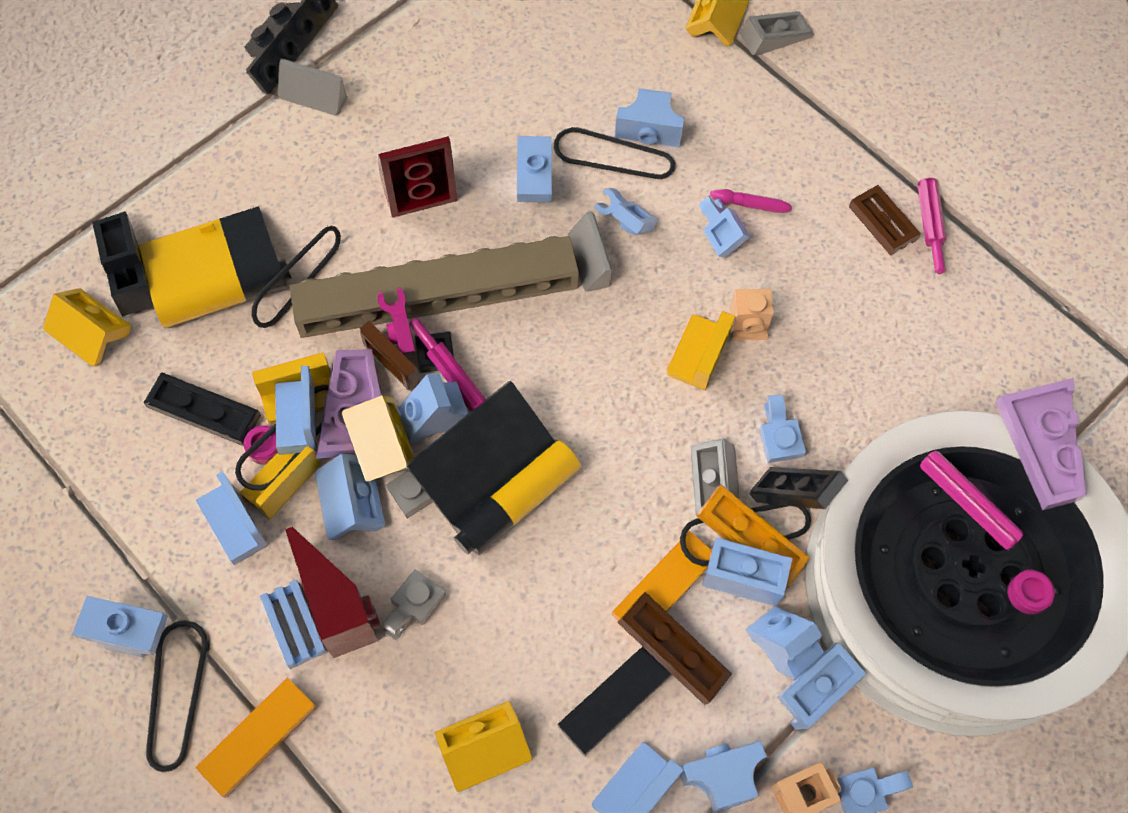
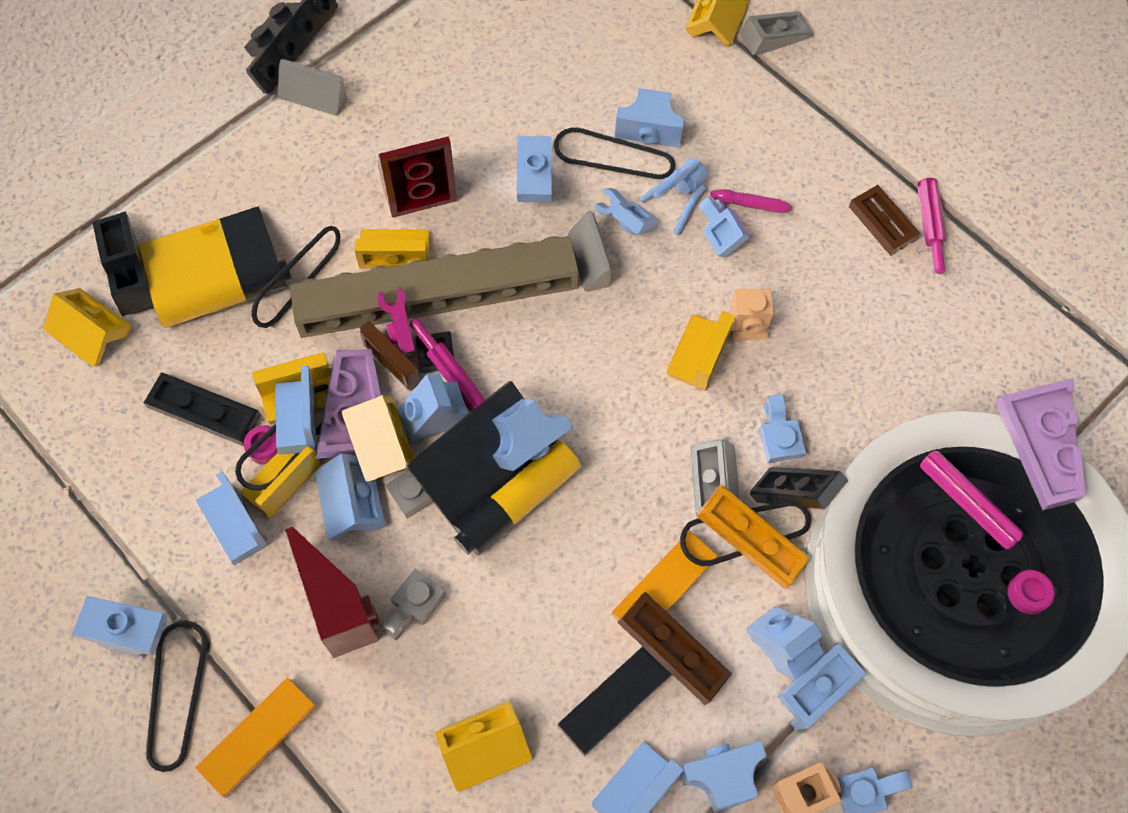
(281, 595): light blue tile -> none
(391, 247): none -> yellow panel
(526, 433): none -> light blue brick
(685, 179): none -> light blue plant
(747, 572): light blue panel -> none

